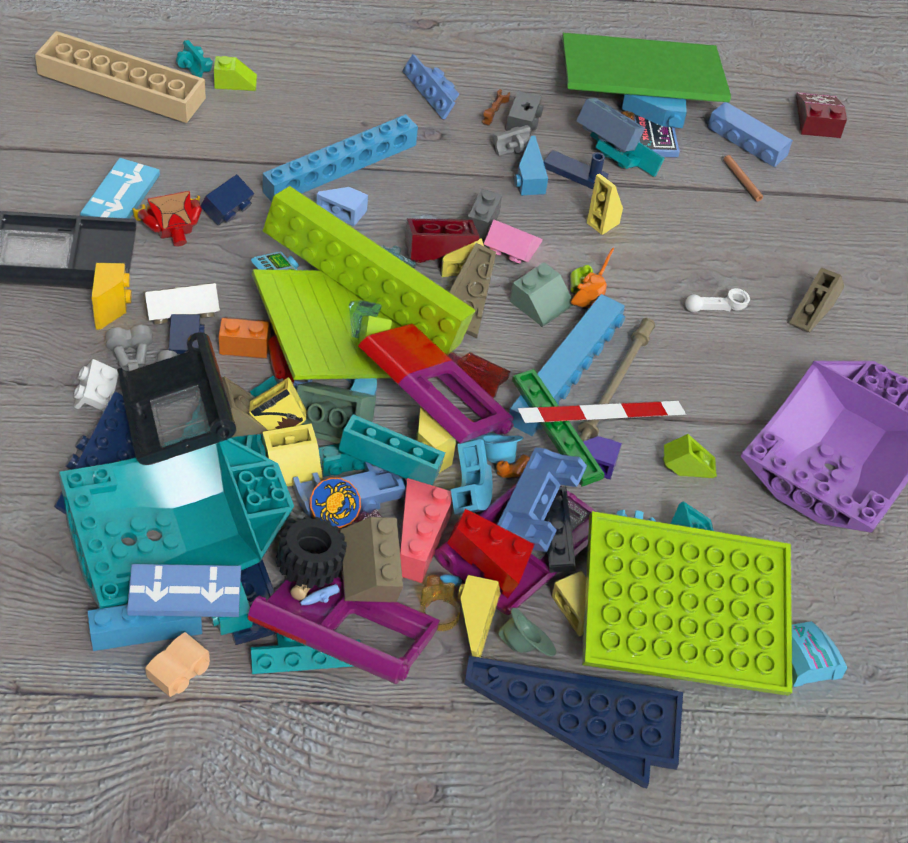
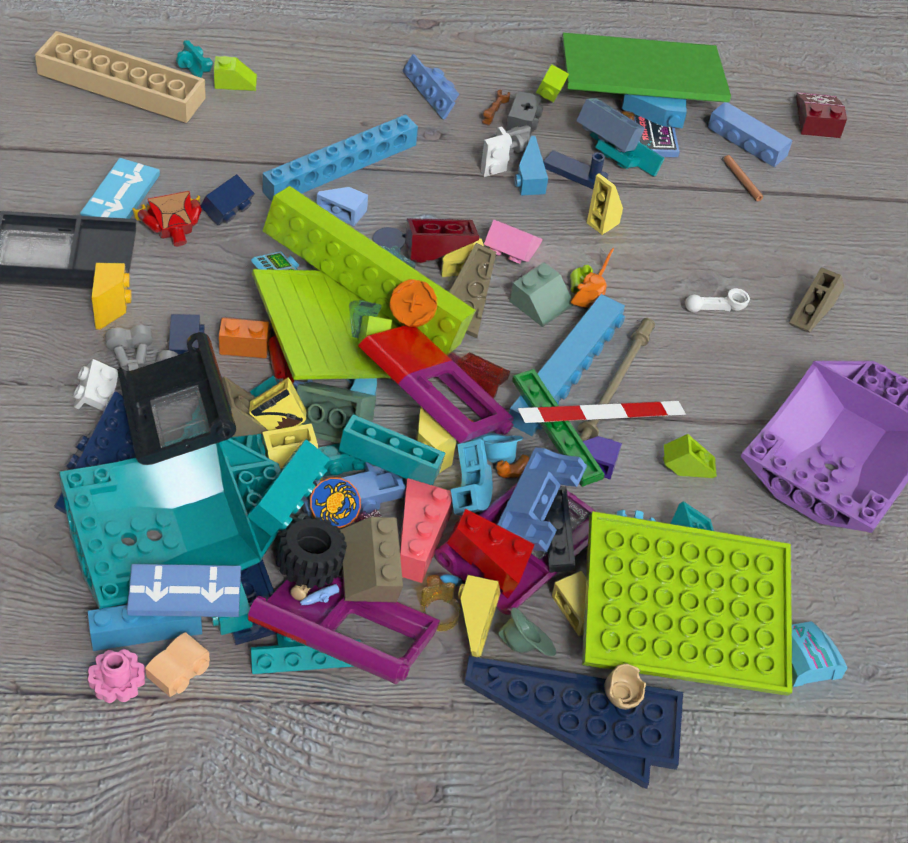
(116, 676): none -> bright pink plant
(188, 299): slope -> none
(288, 488): none -> teal brick
(389, 237): none -> dark blue piece
(413, 303): none -> orange tile
(485, 211): dark grey brick -> none
(496, 153): none -> white bracket
(552, 83): none -> lime slope
(625, 687): none -> tan hair

